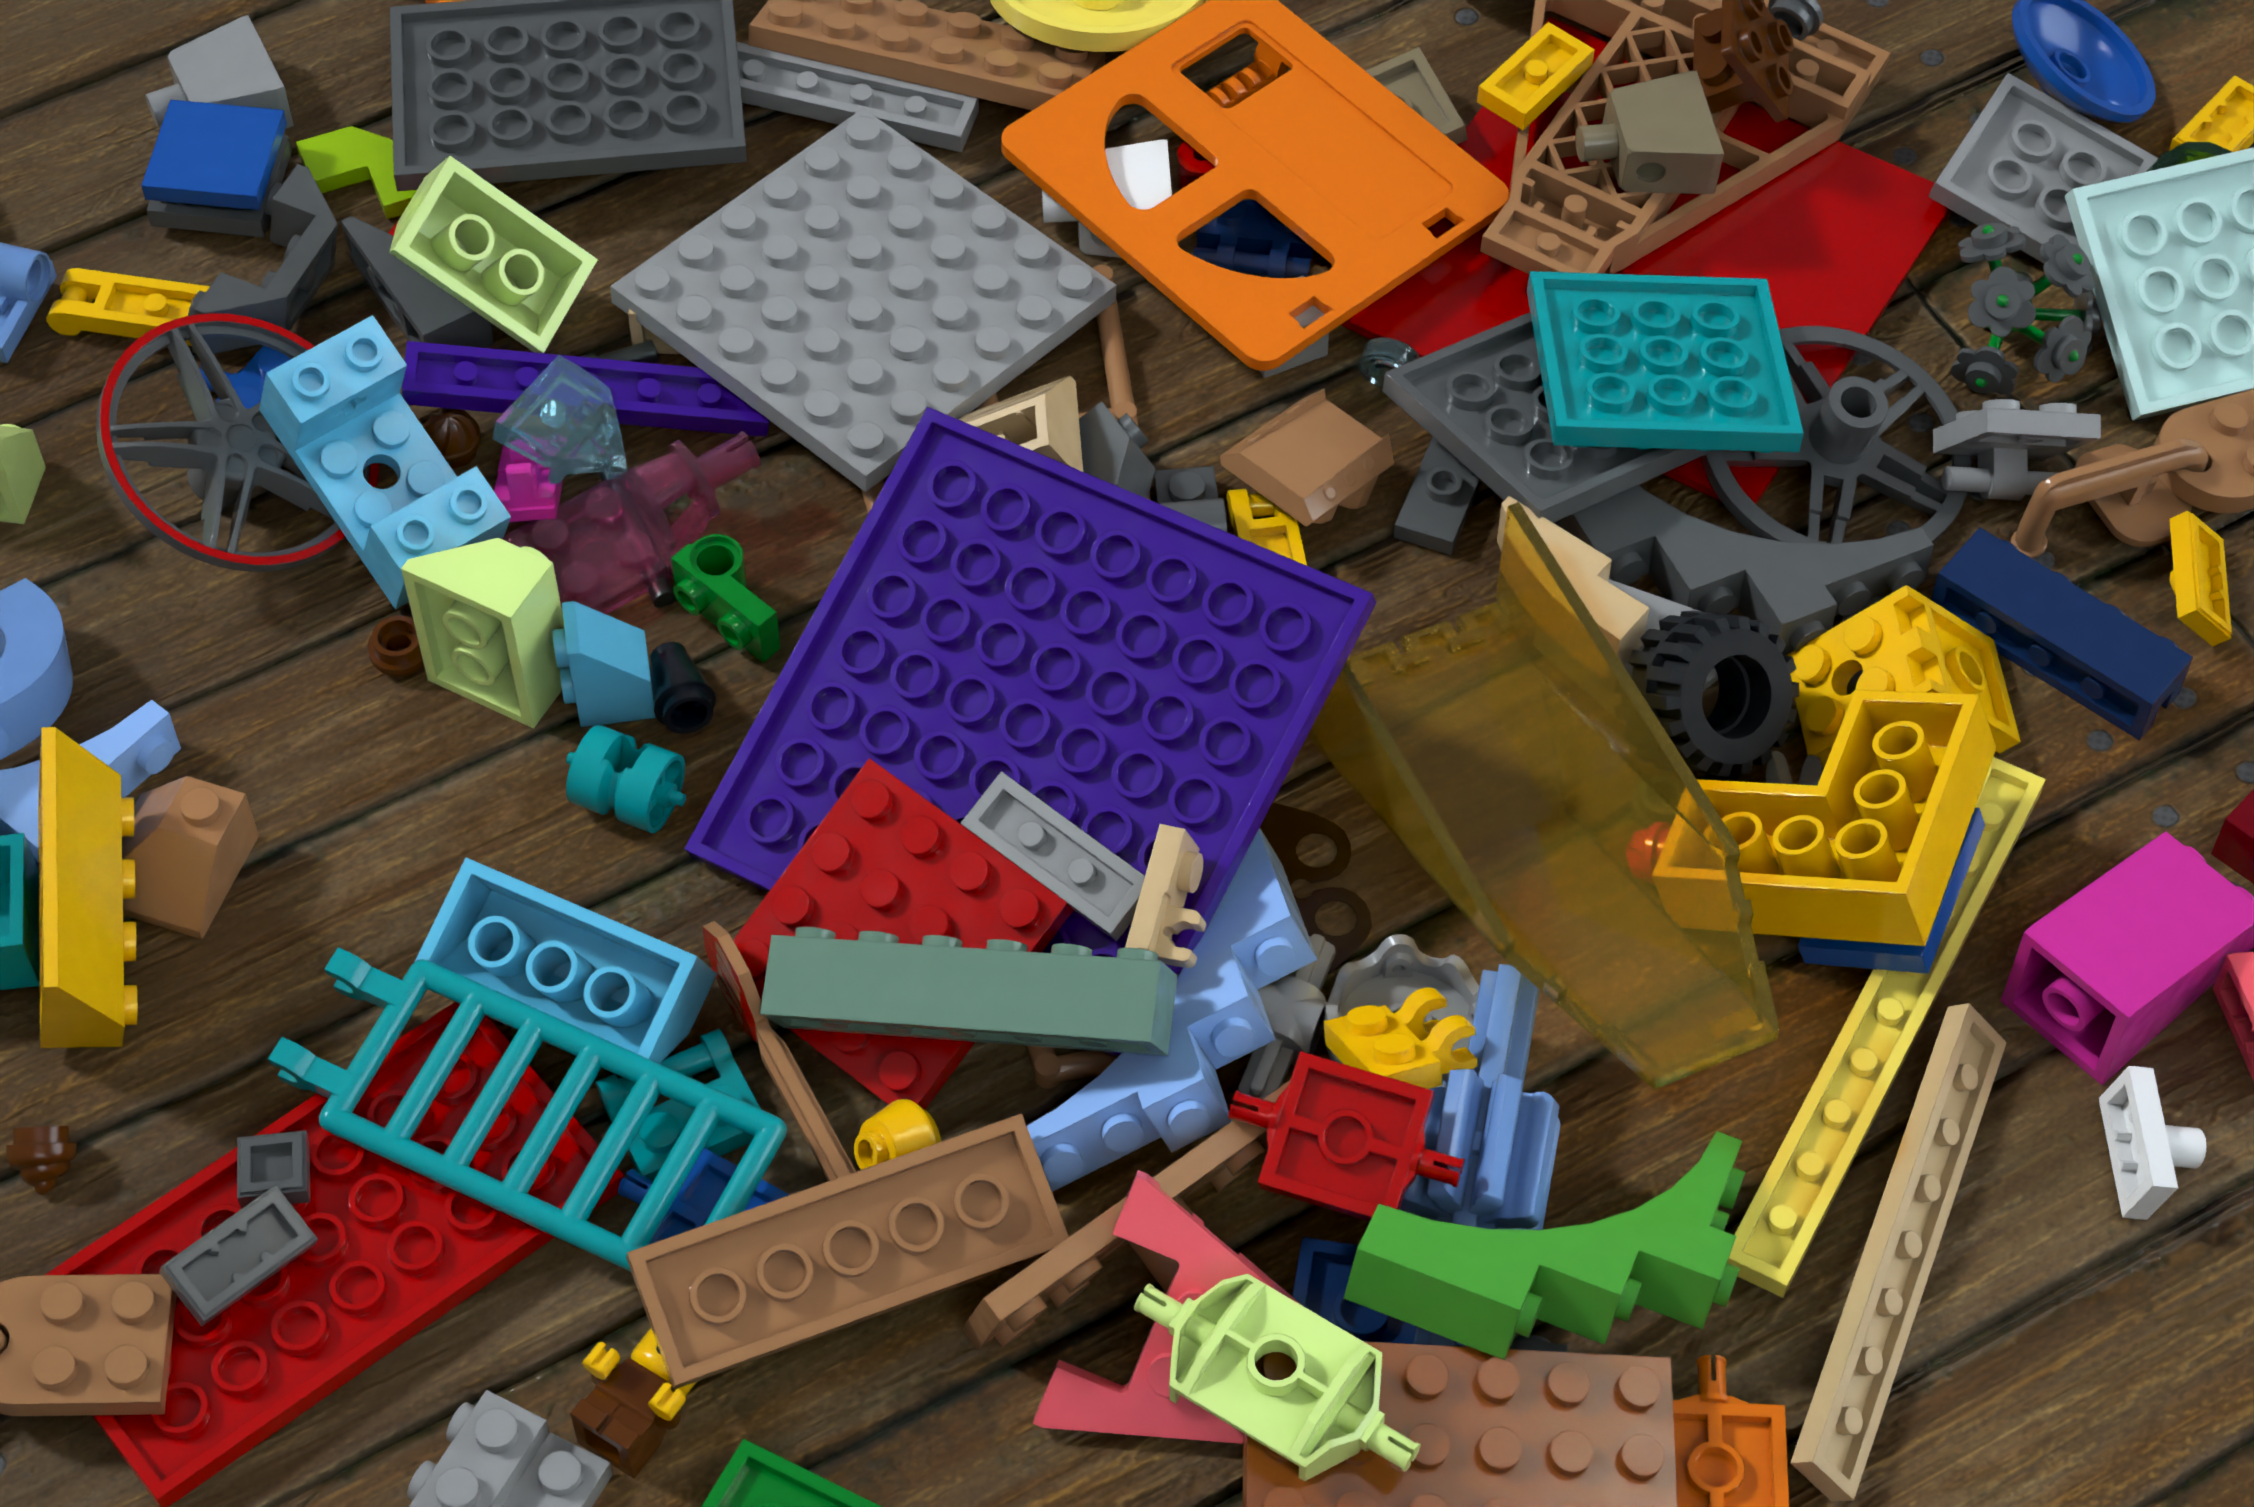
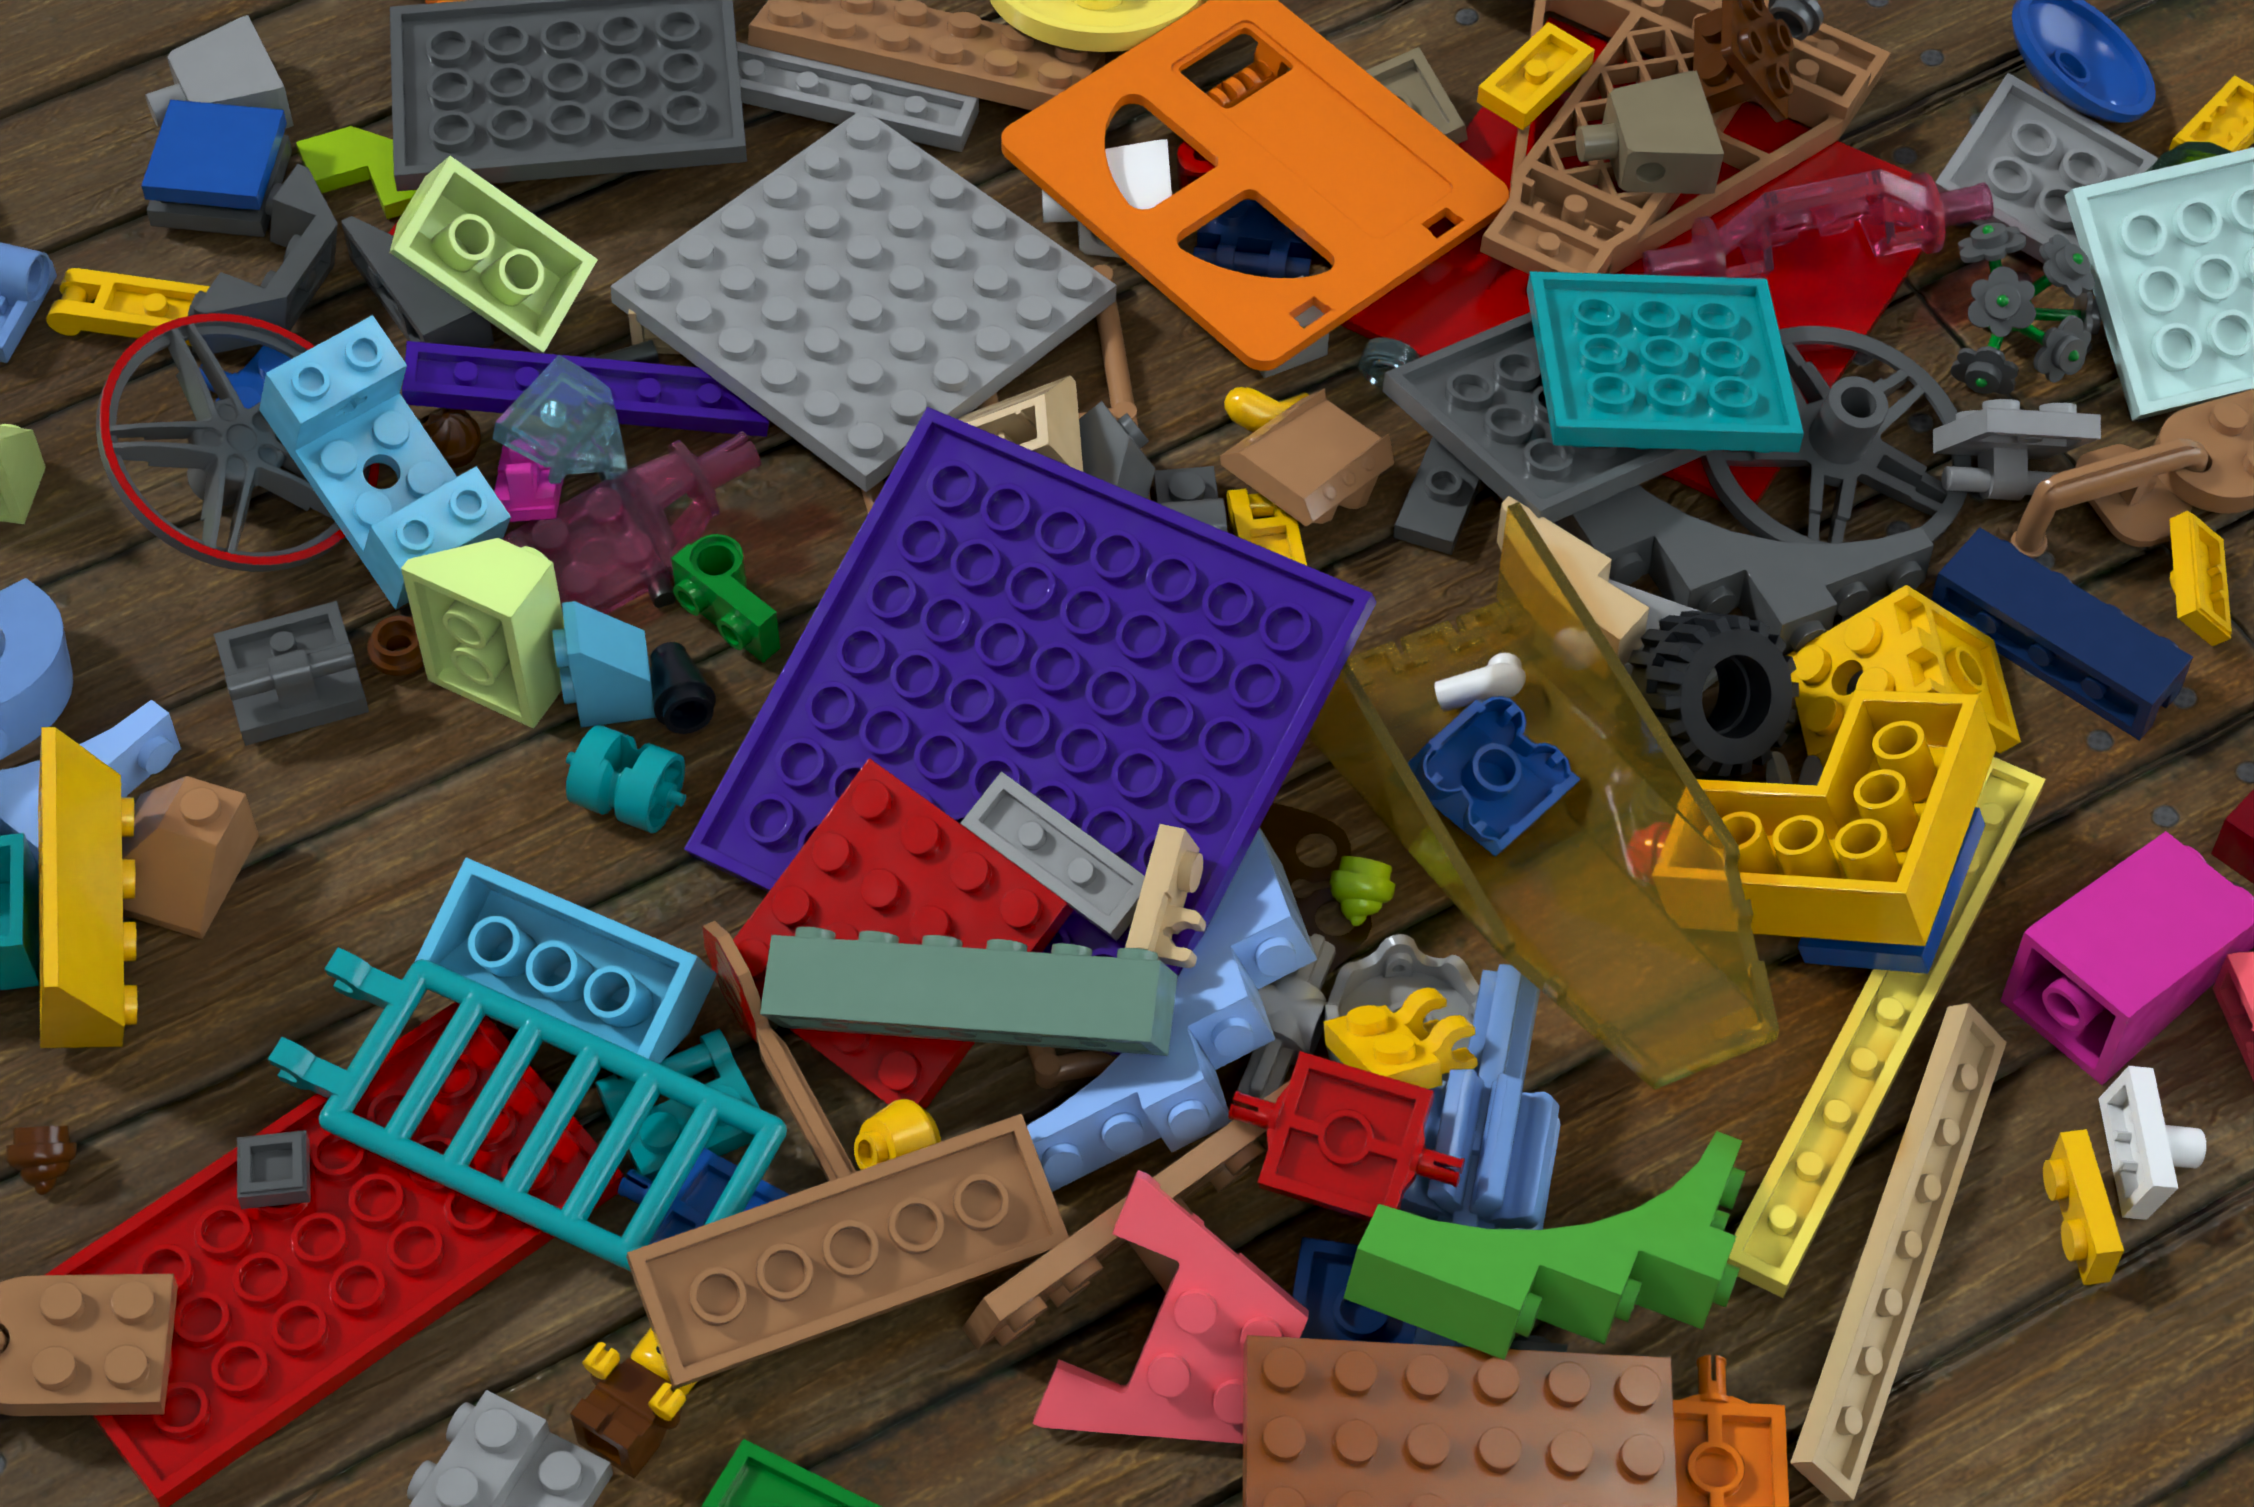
(238, 1255): dark grey plate -> none
(291, 673): none -> dark grey plate
(1254, 409): none -> yellow arm
(1309, 1418): yellowish green plate -> none
(1361, 887): none -> lime plate
(1491, 773): none -> blue slope
(1499, 678): none -> white arm
(1831, 205): none -> clear pink plate
(2088, 1226): none -> yellow plate

